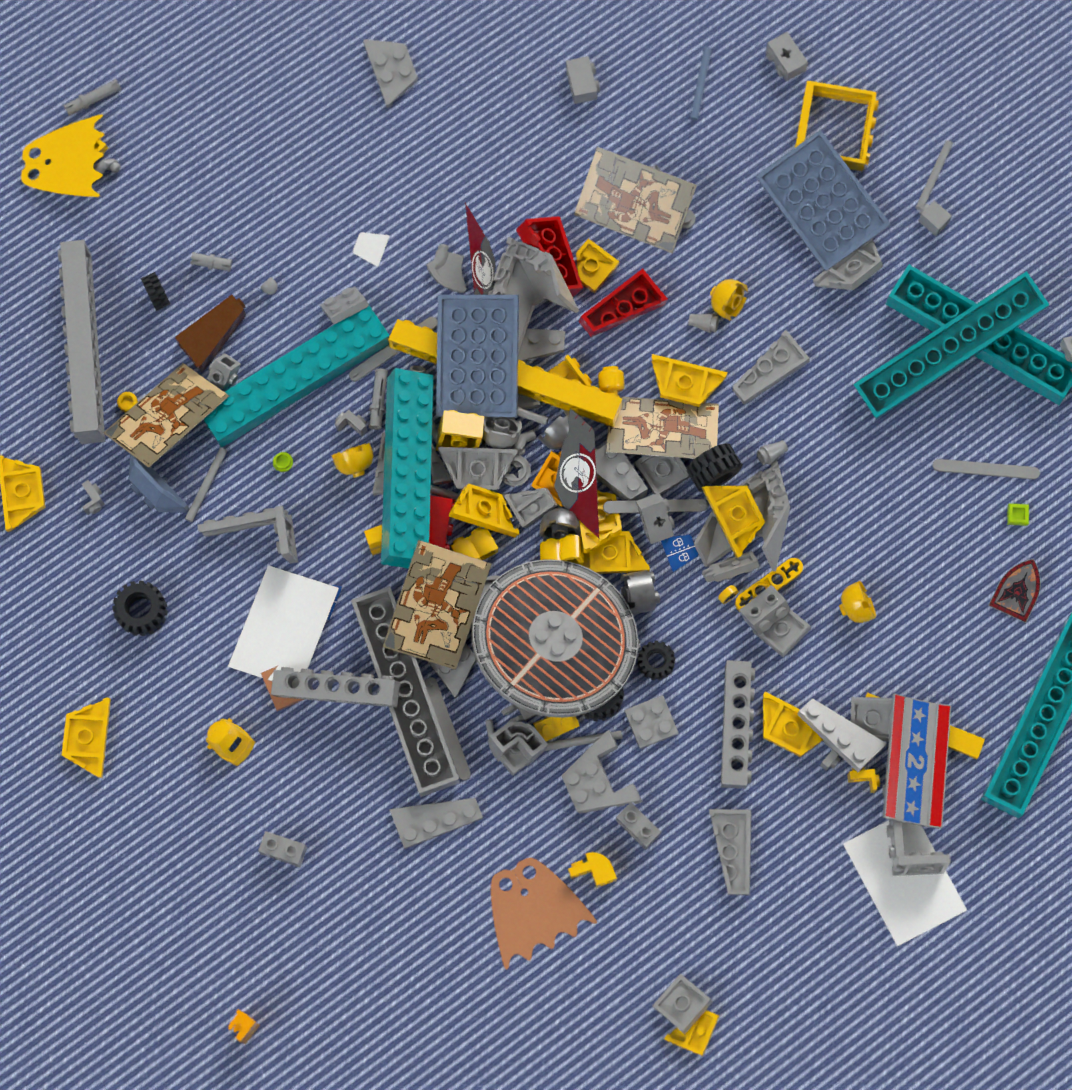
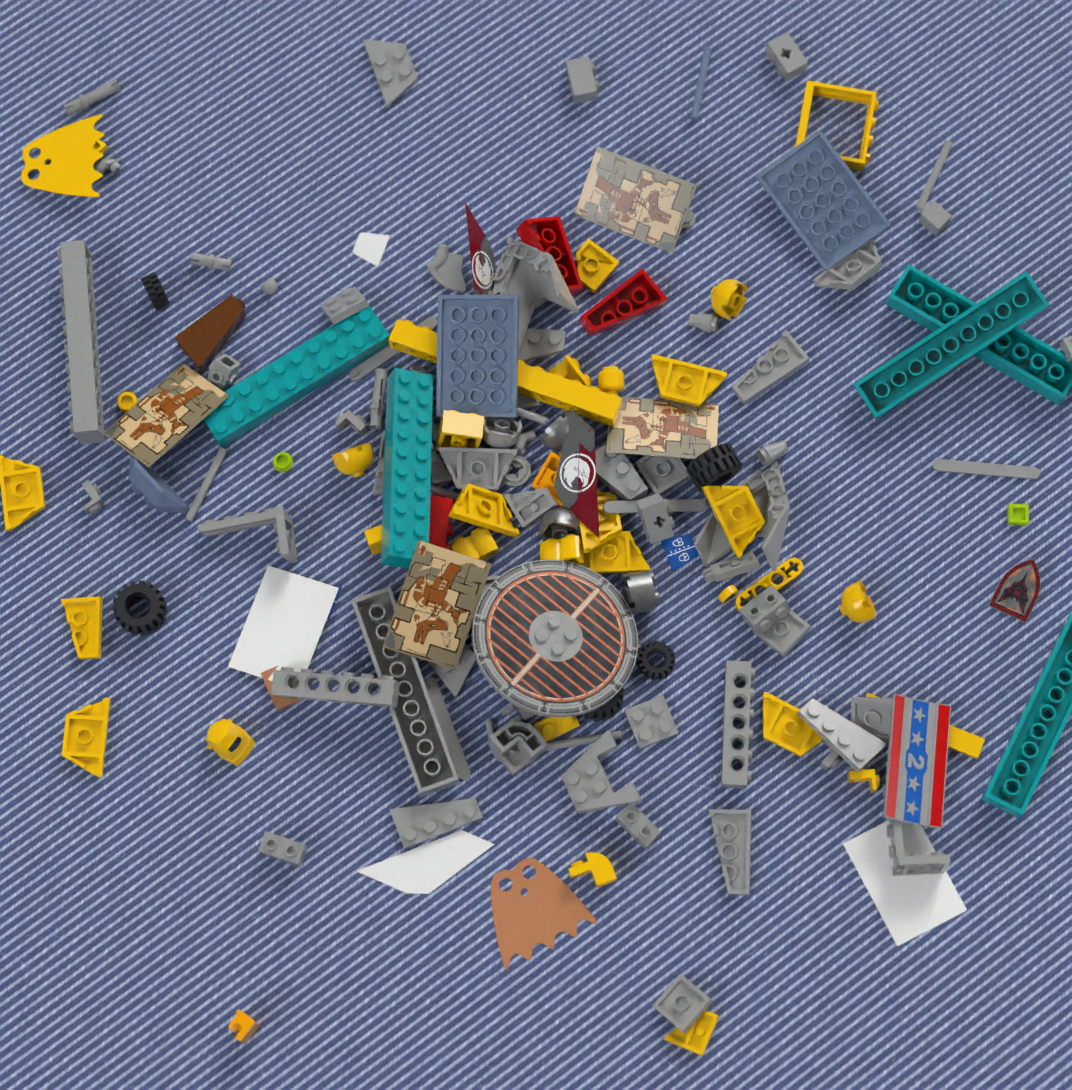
(86, 625): none -> yellow wing
(428, 865): none -> white sticker

